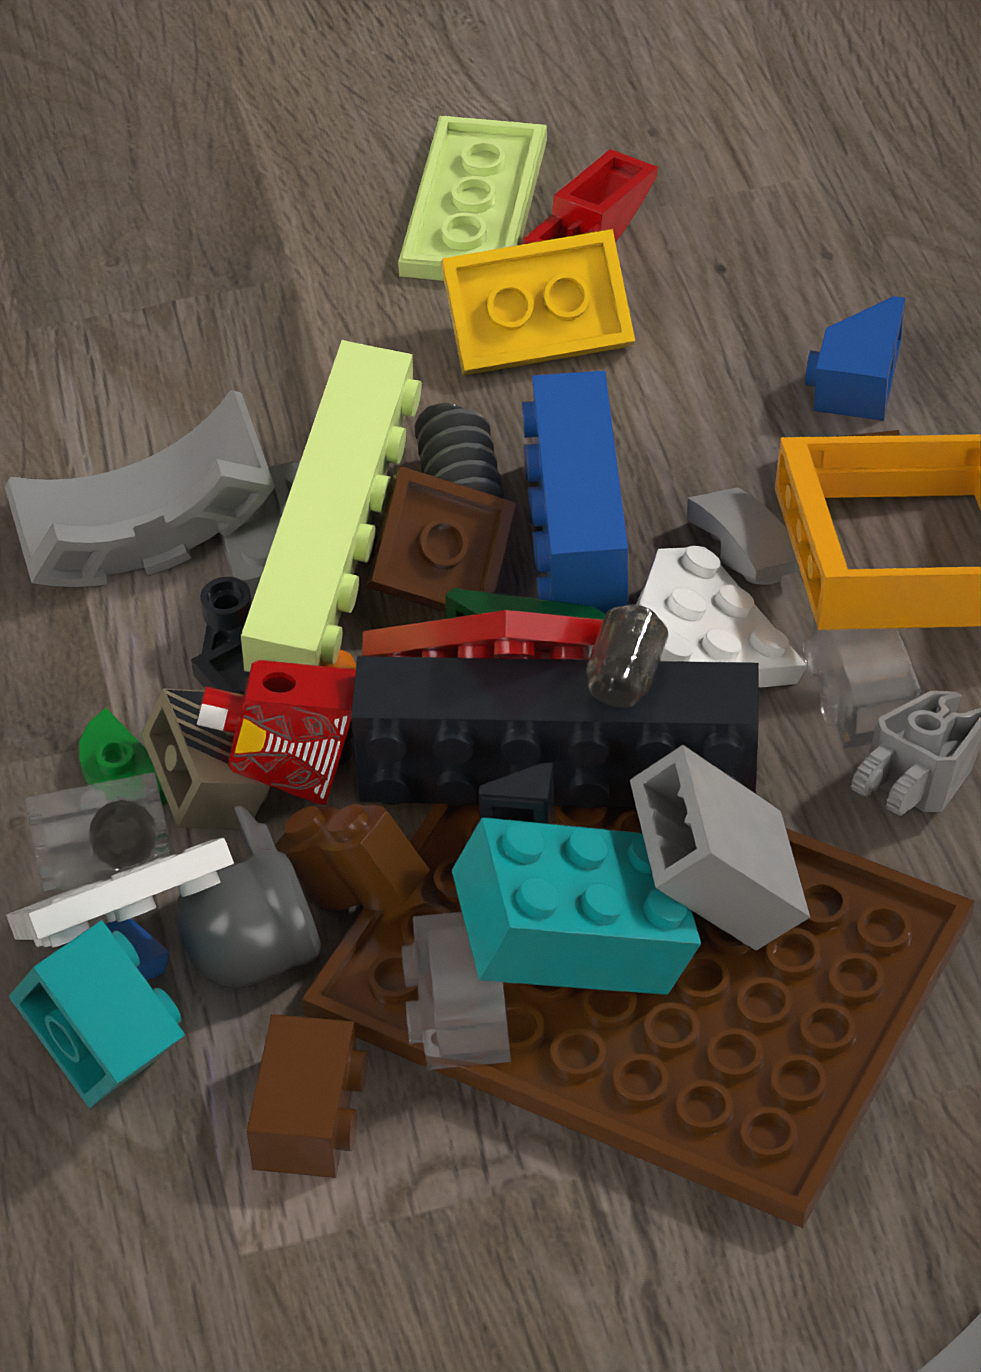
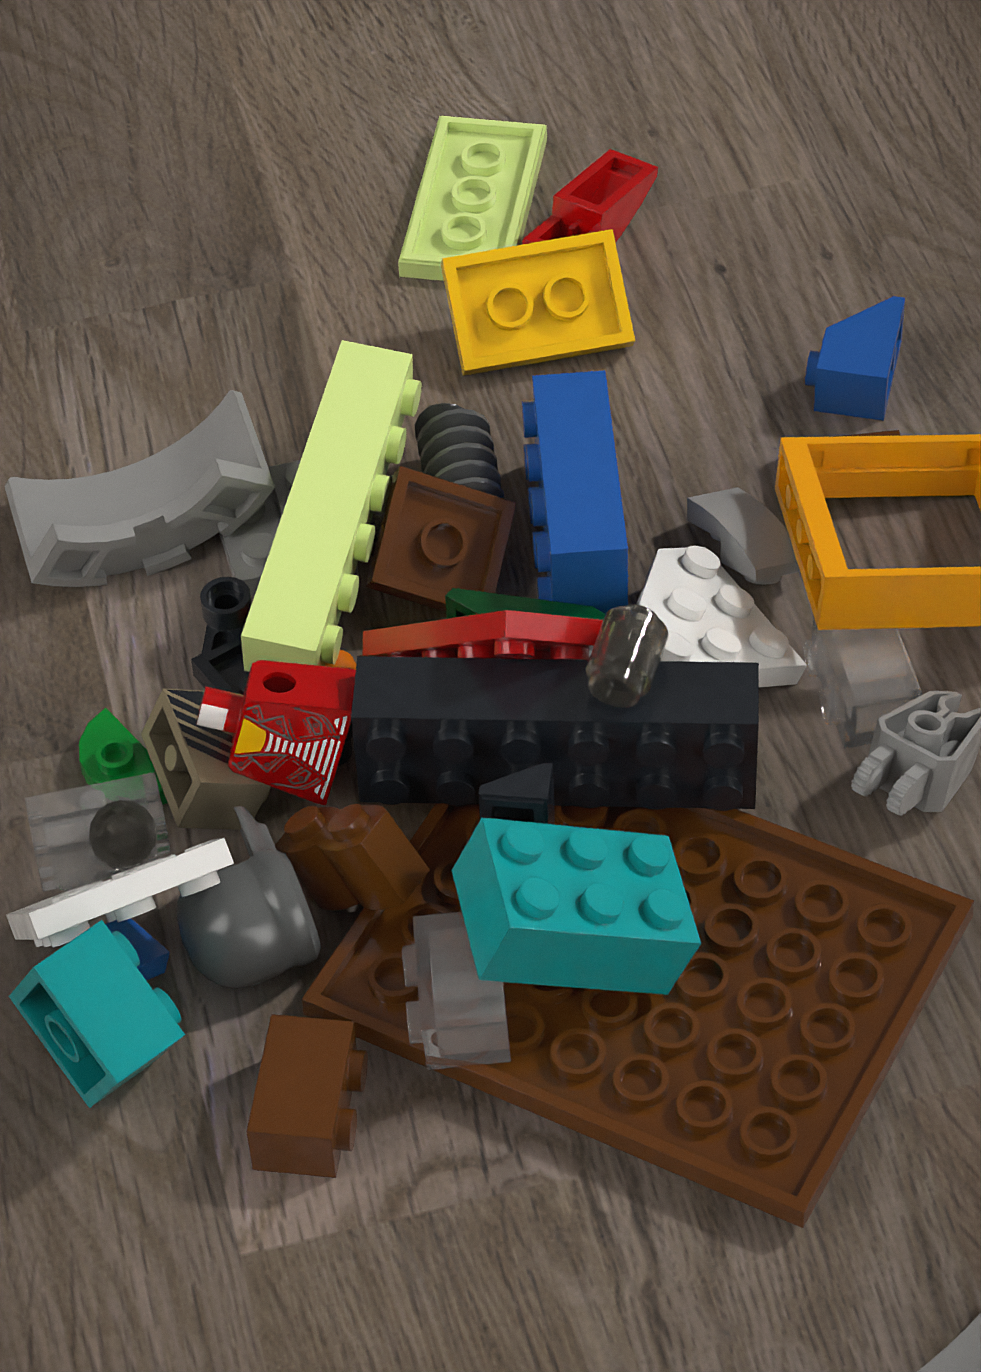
(718, 848): light grey brick -> none

